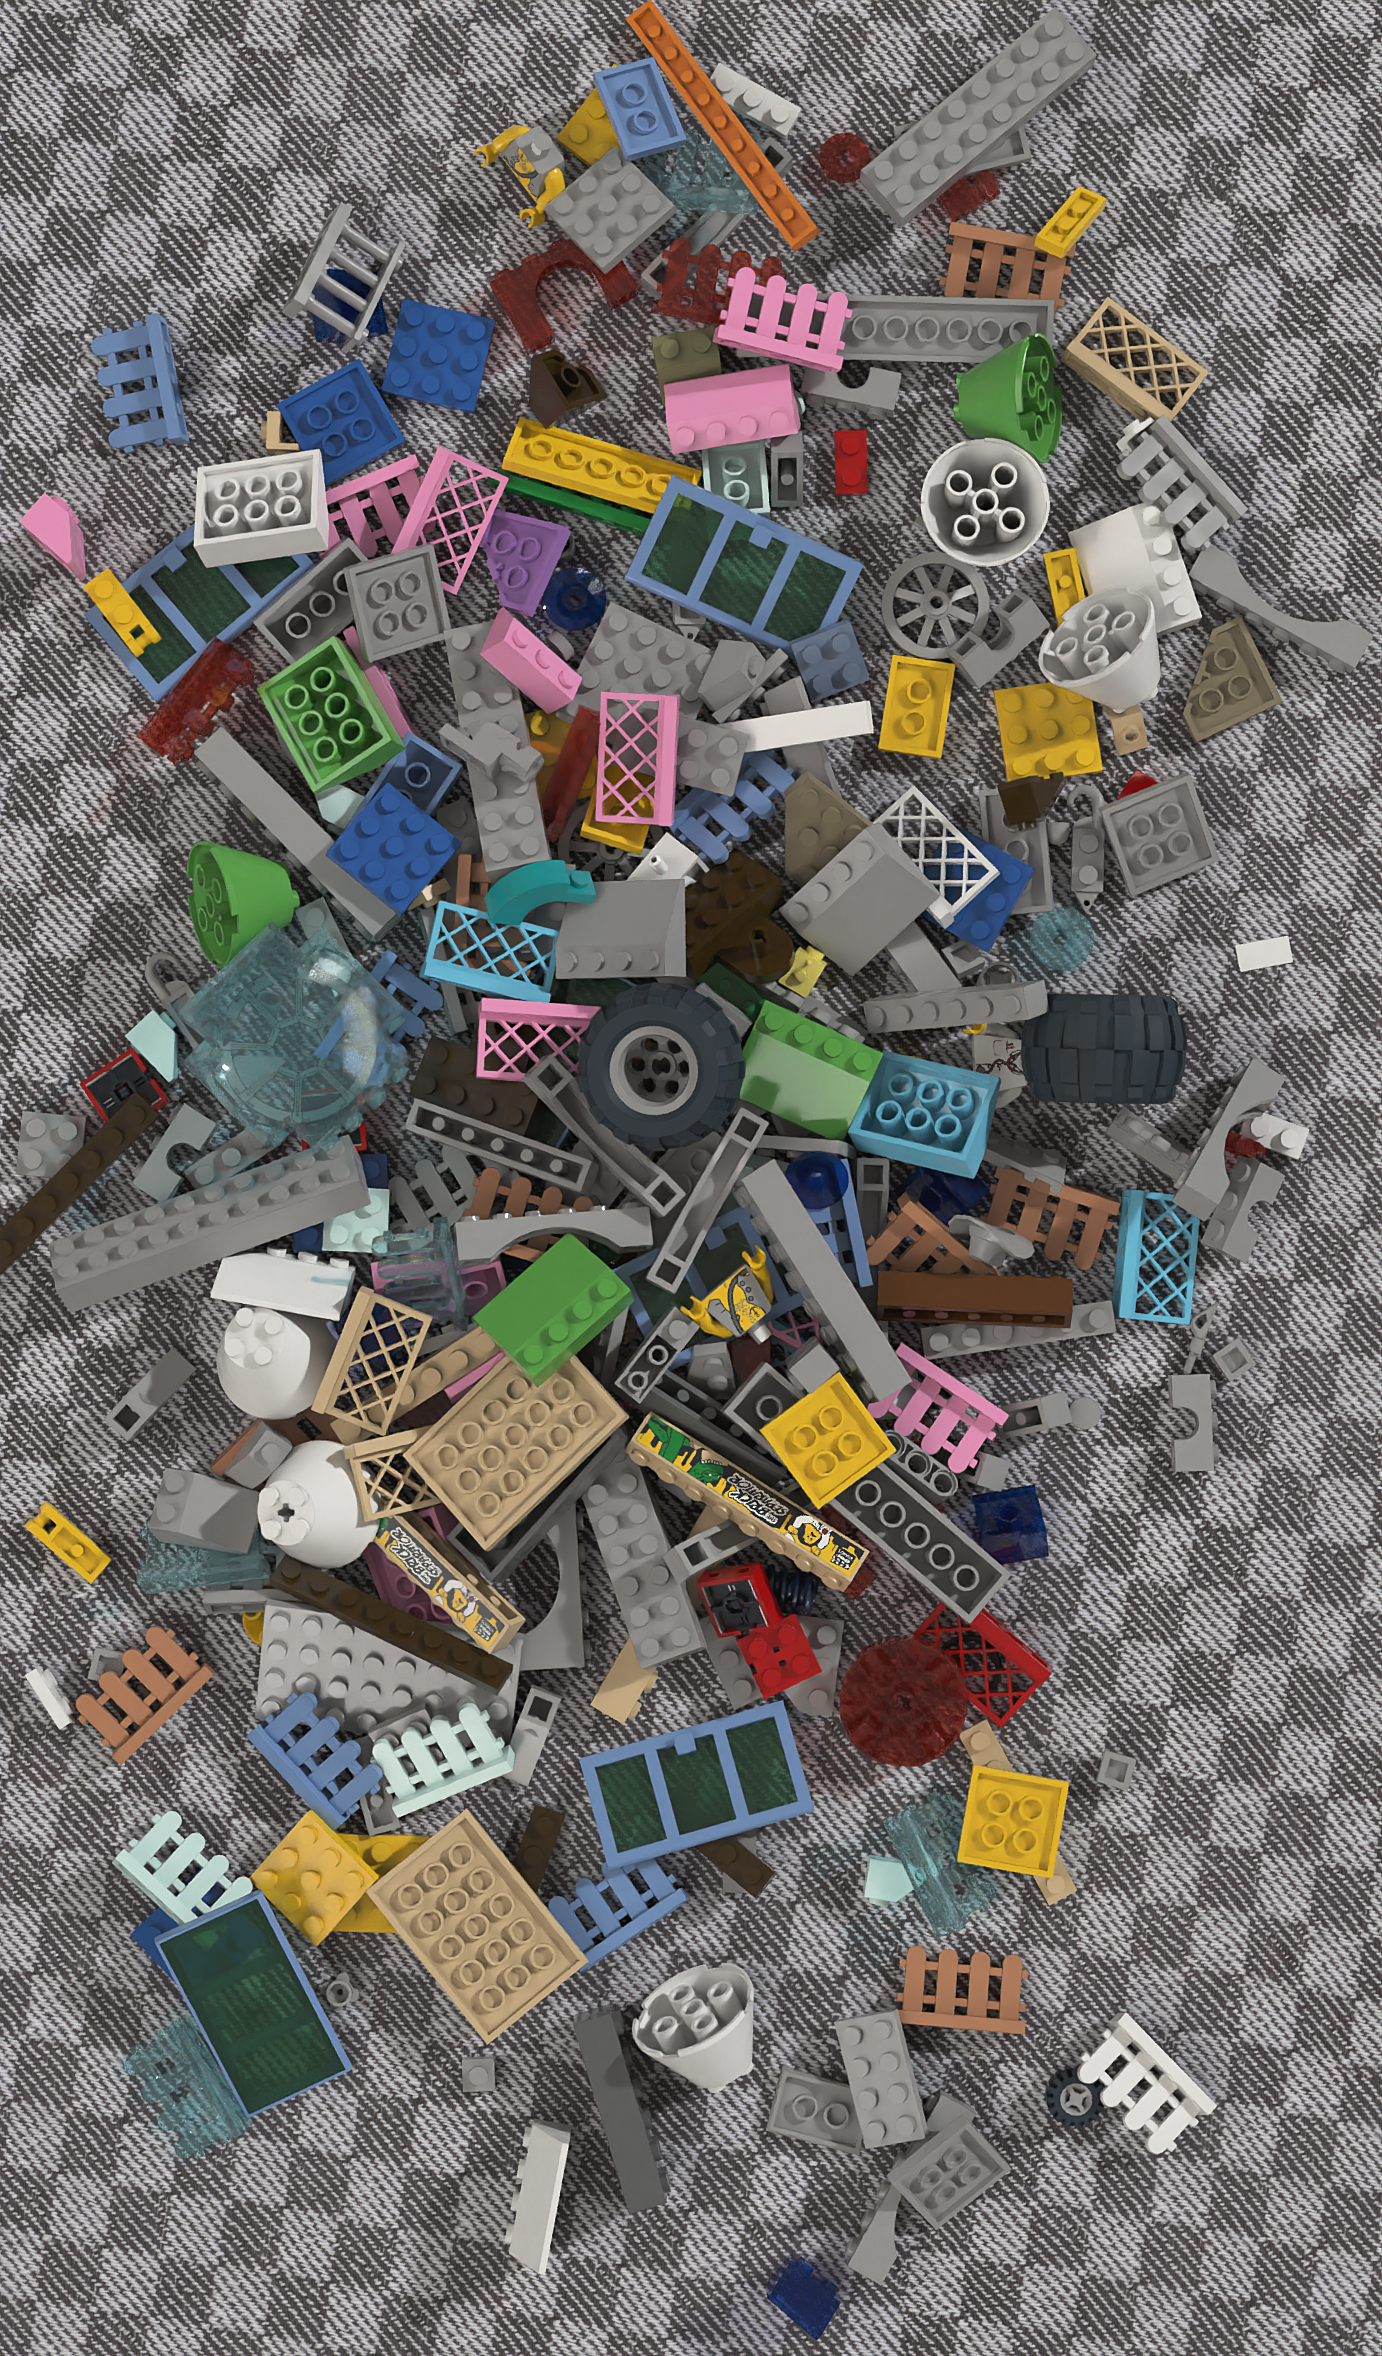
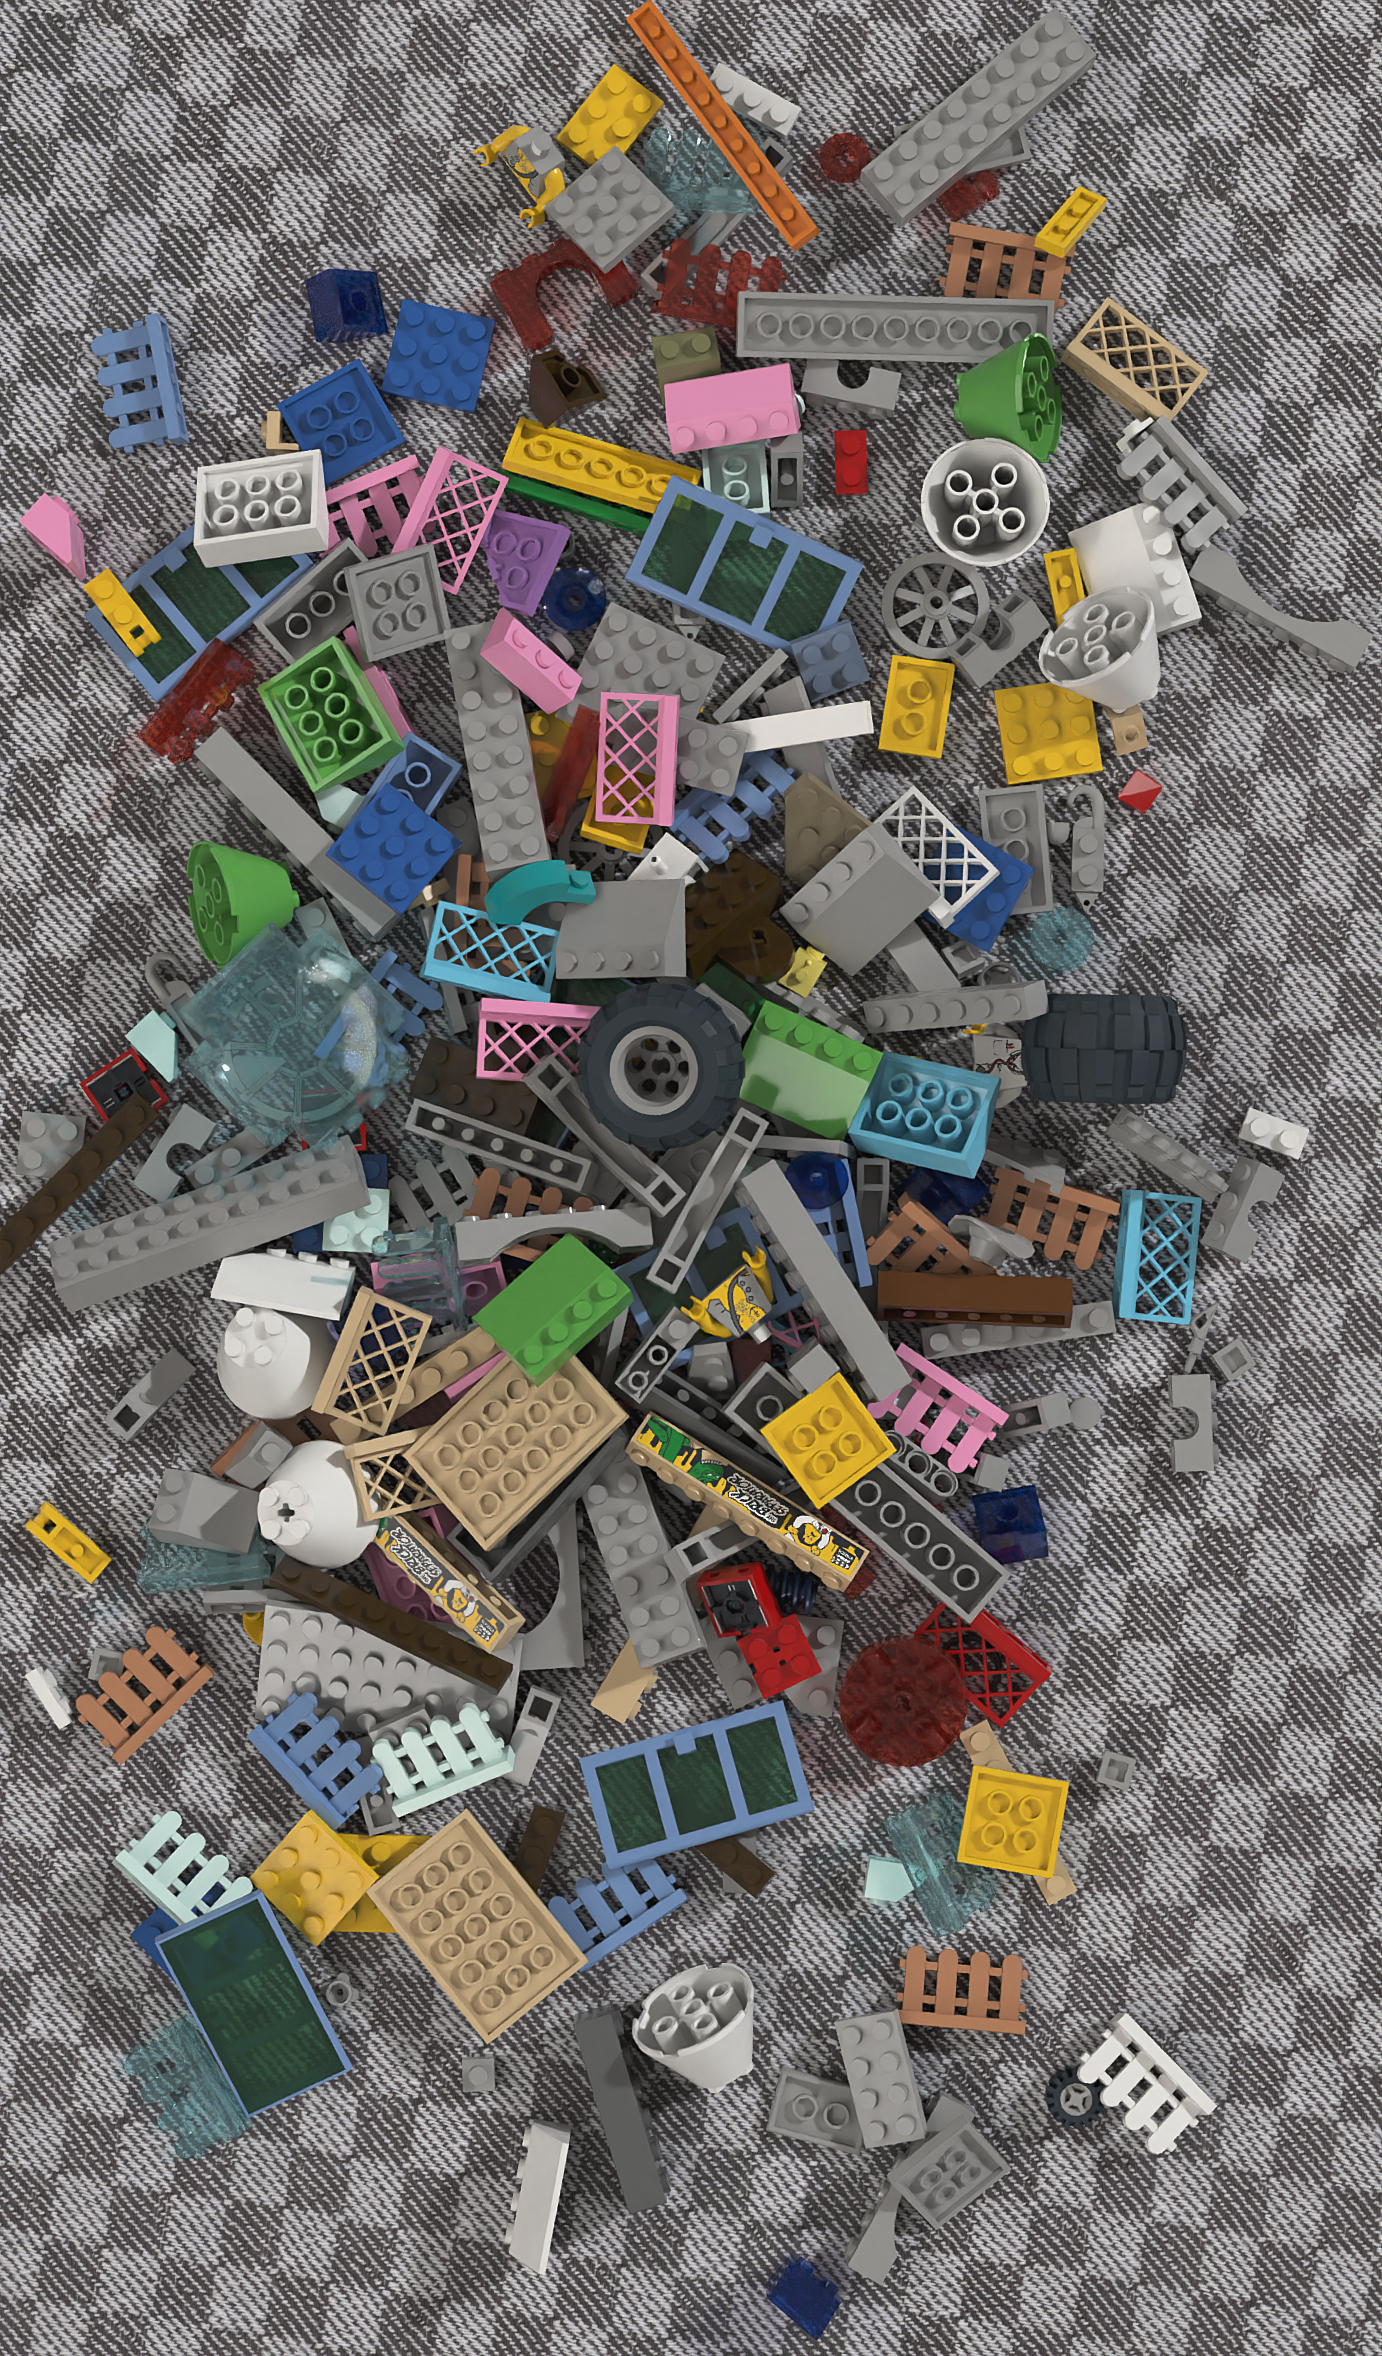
(314, 275): light grey fence -> none
(493, 751): light grey plate -> none
(639, 109): medium blue plate -> none
(730, 673): light grey slope -> none
(766, 326): bright pink fence -> none
(1030, 799): dark brown slope -> none
(1159, 834): light grey plate -> none
(1207, 1179): light grey arch -> none
(1228, 683): dark tan plate -> none
(1243, 1146): clear red gear -> none
(1264, 953): white sticker -> none

